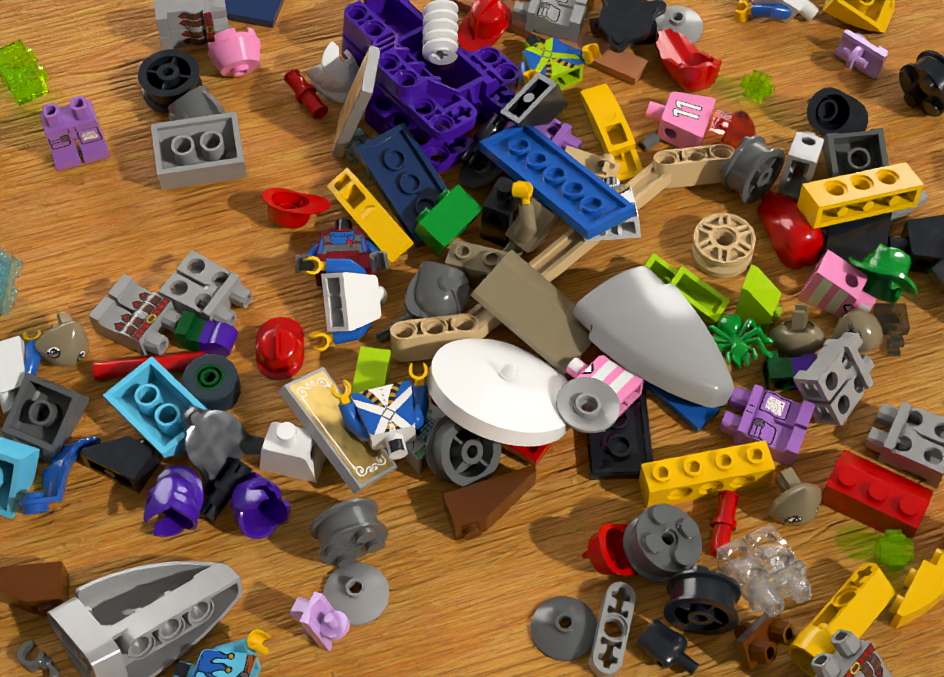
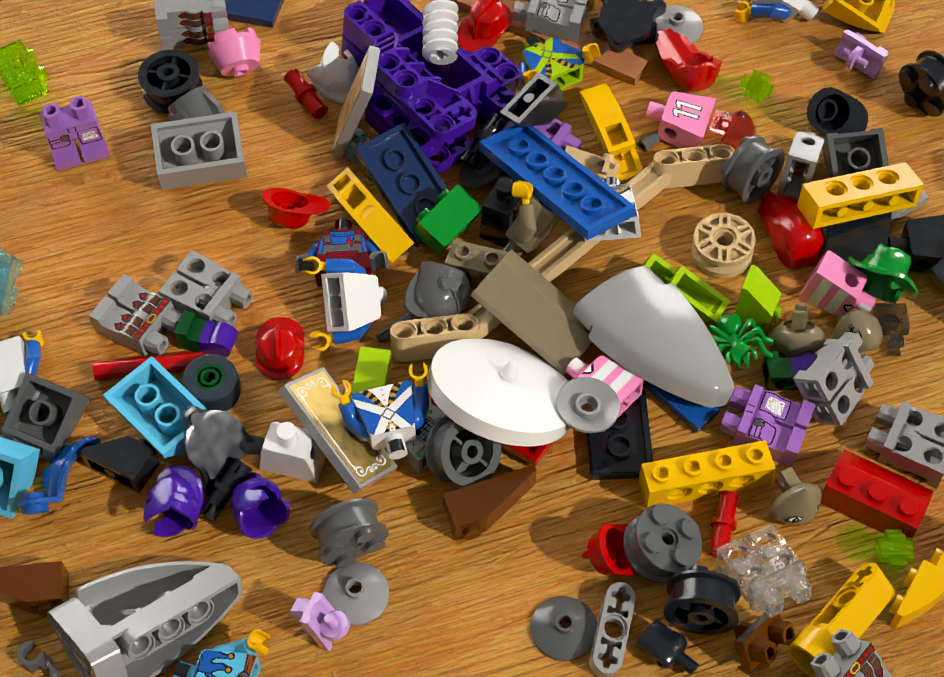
(63, 343): dark tan piece -> none

